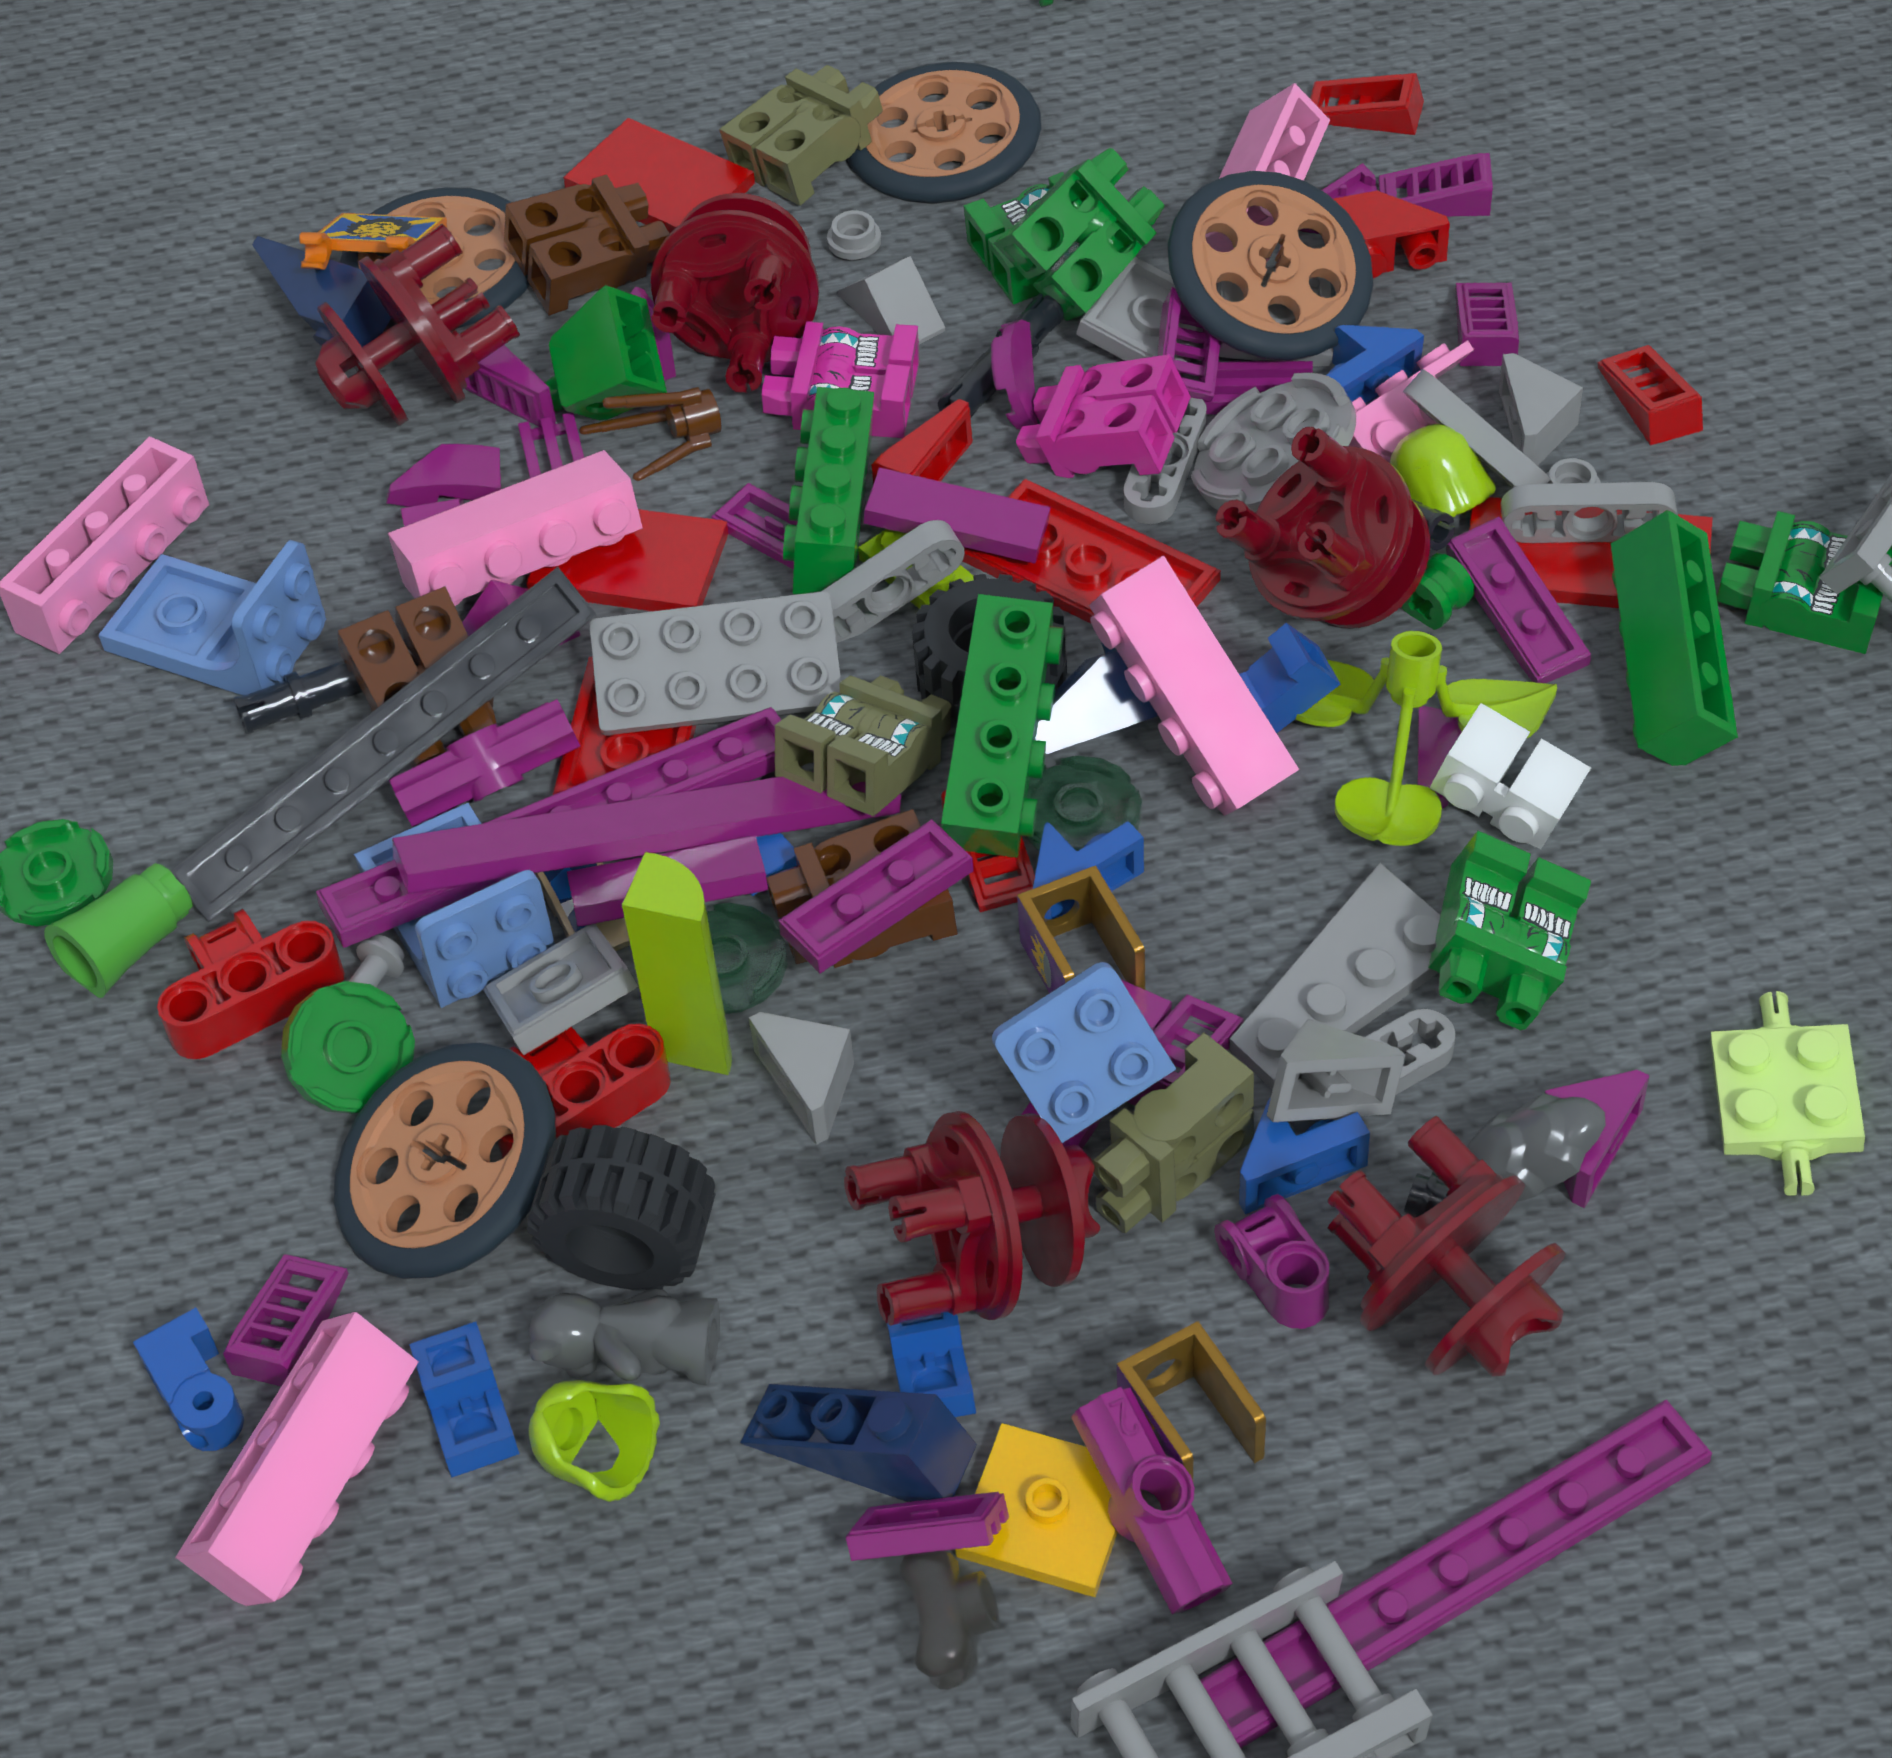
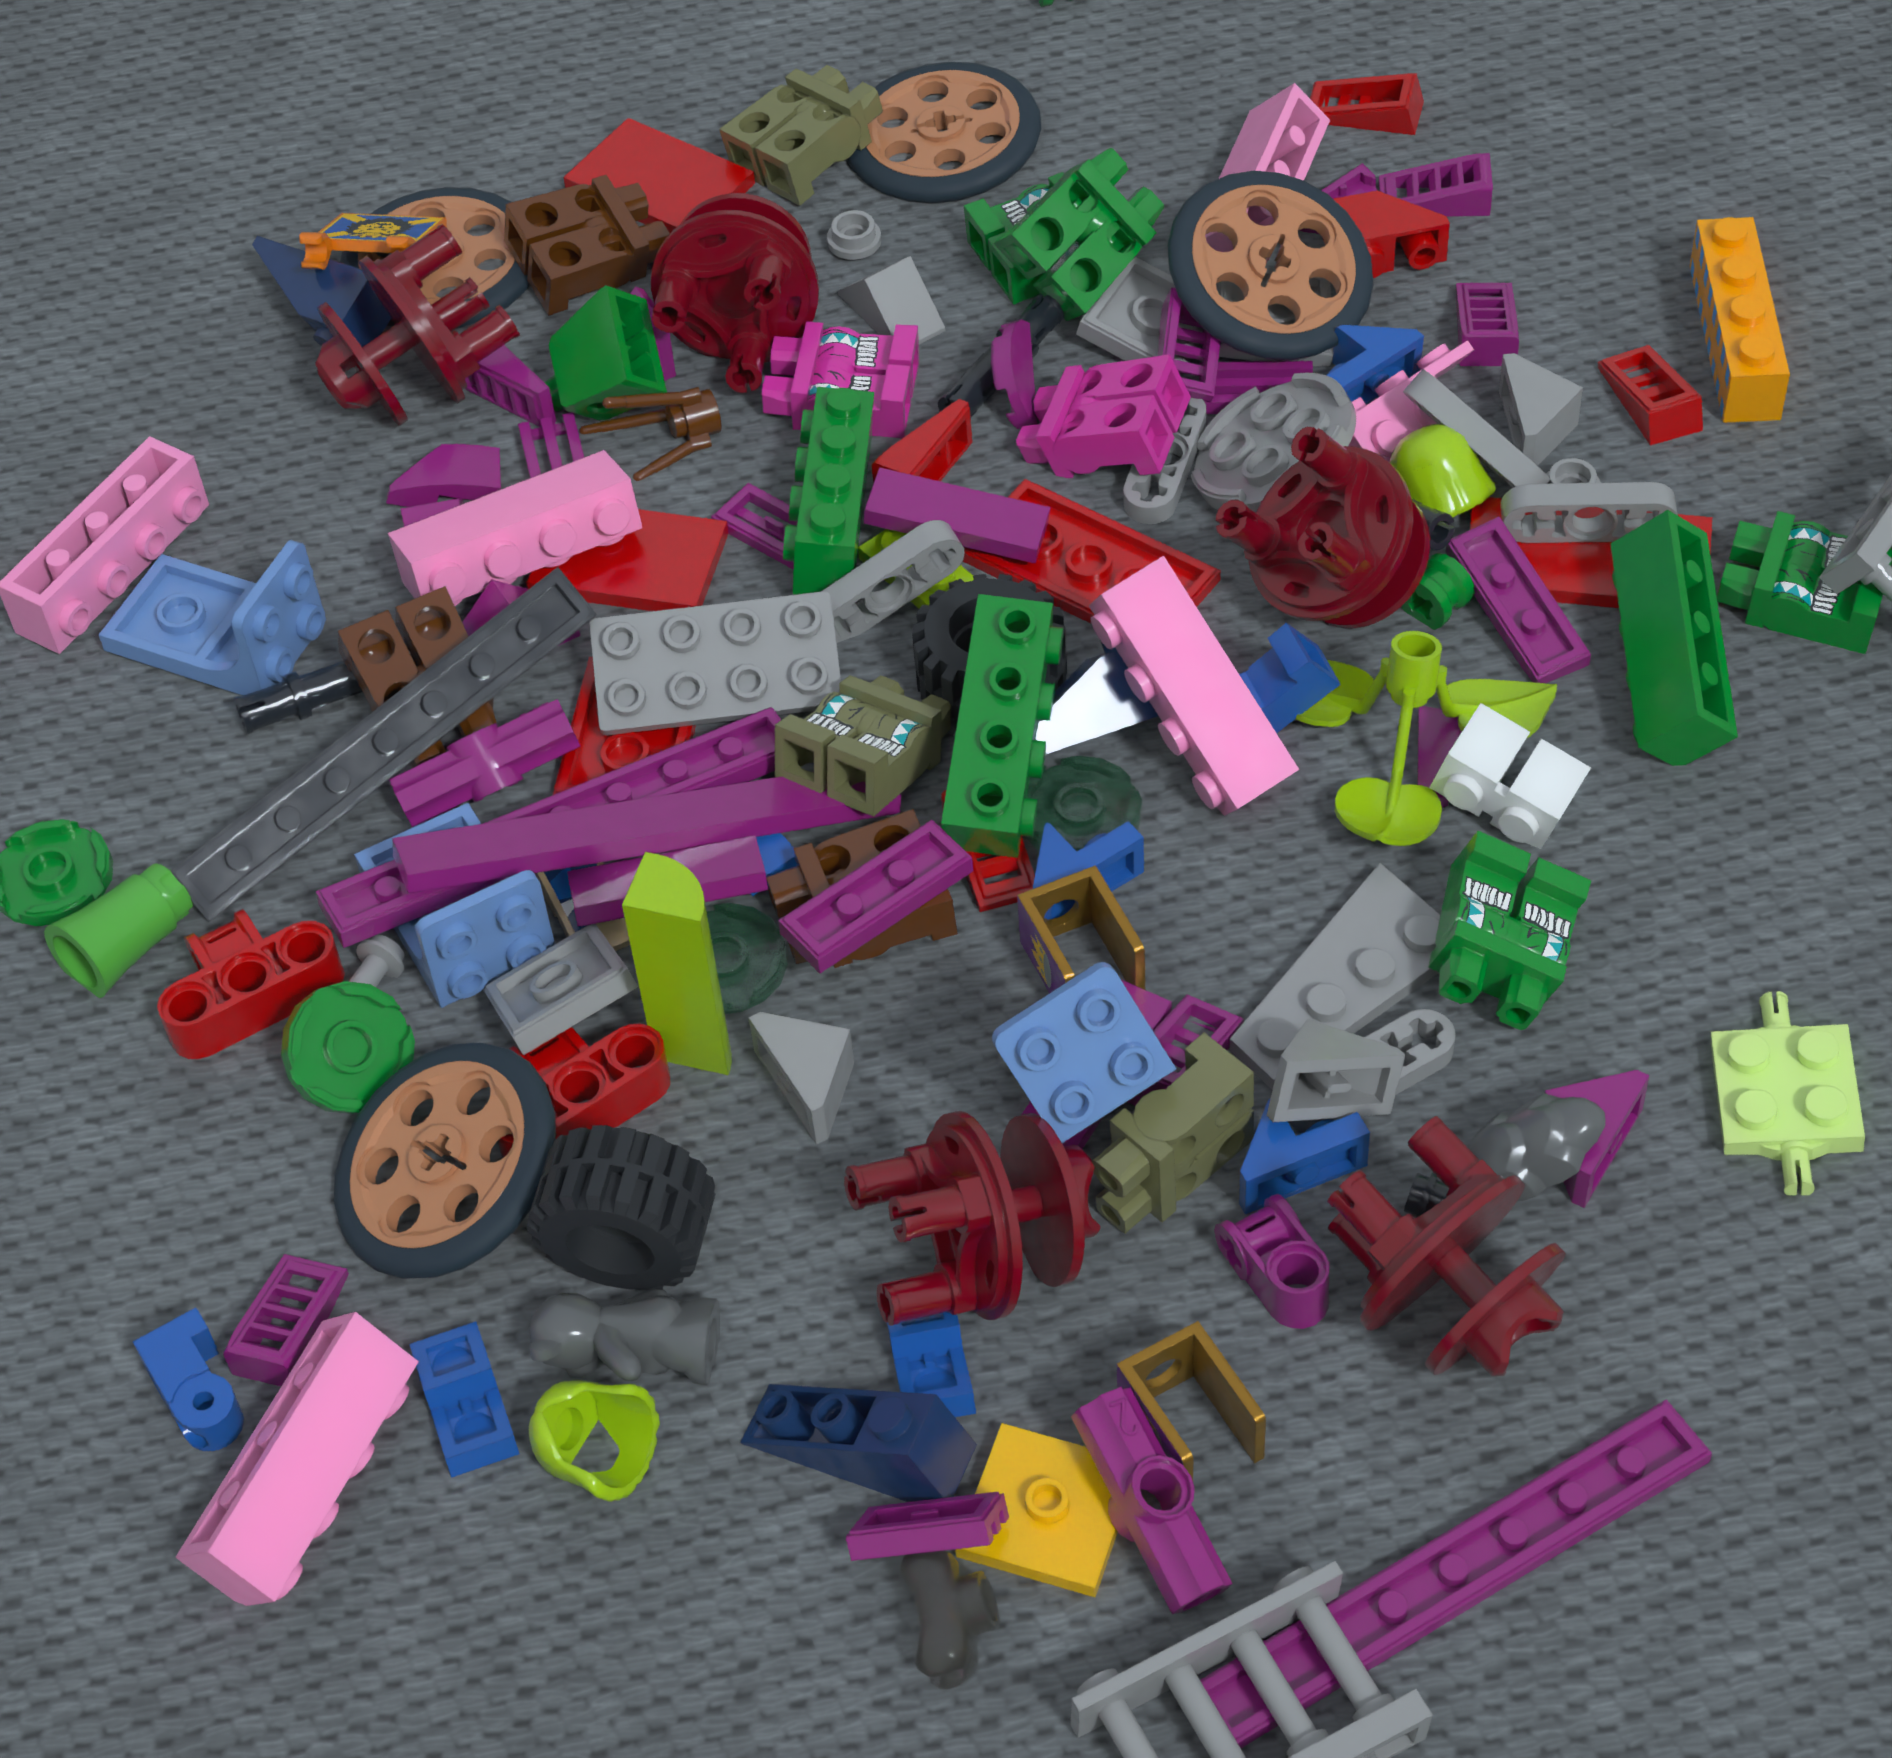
(1739, 320): none -> light orange brick

